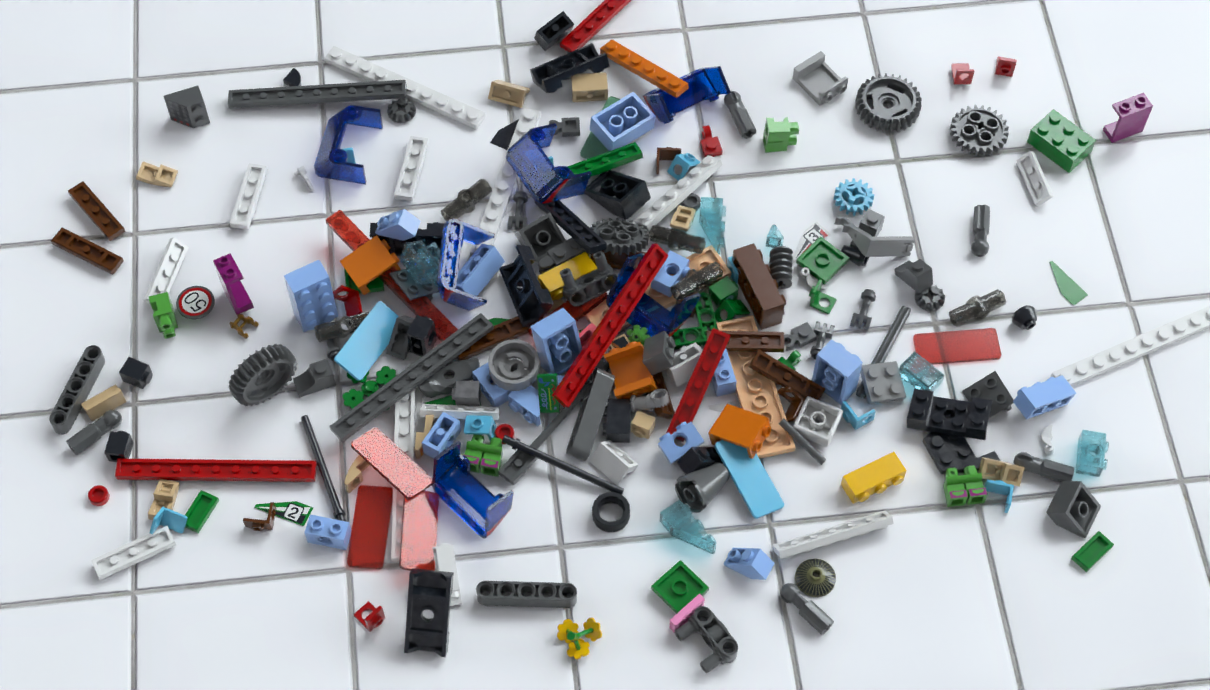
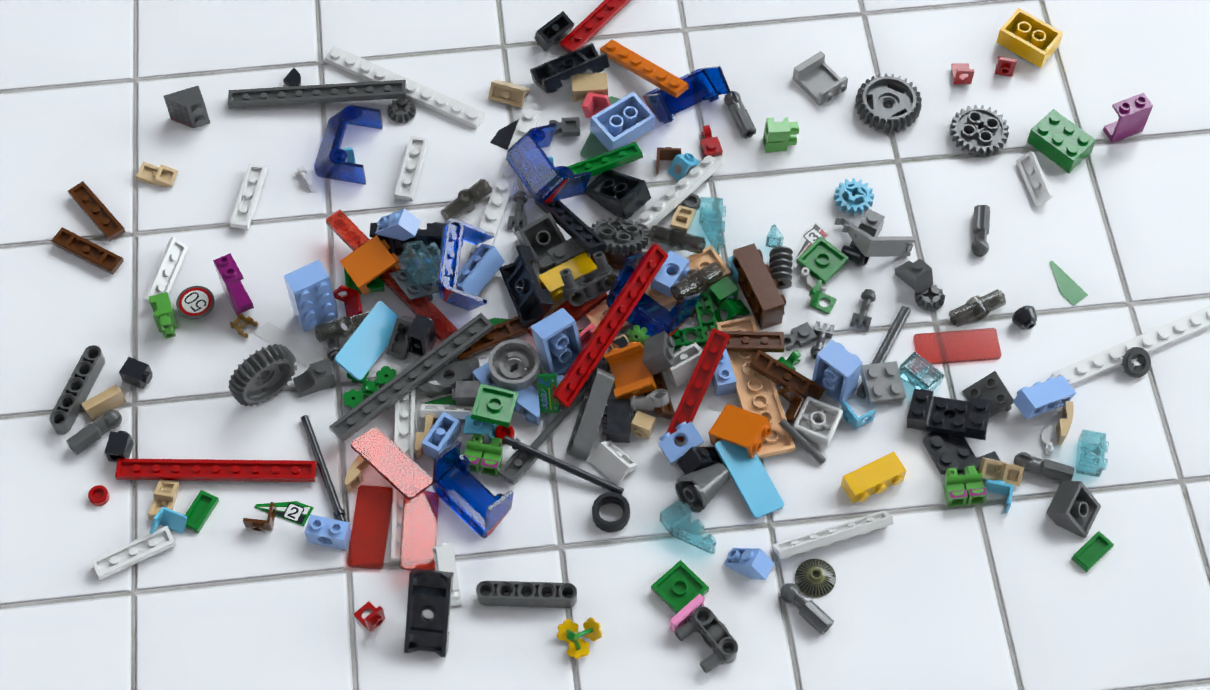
(301, 351): none -> white sticker
(494, 405): none -> plate
(594, 104): none -> coral panel
(1029, 37): none -> yellow brick
(1065, 422): none -> tan slope
(1142, 357): none -> dark grey gear

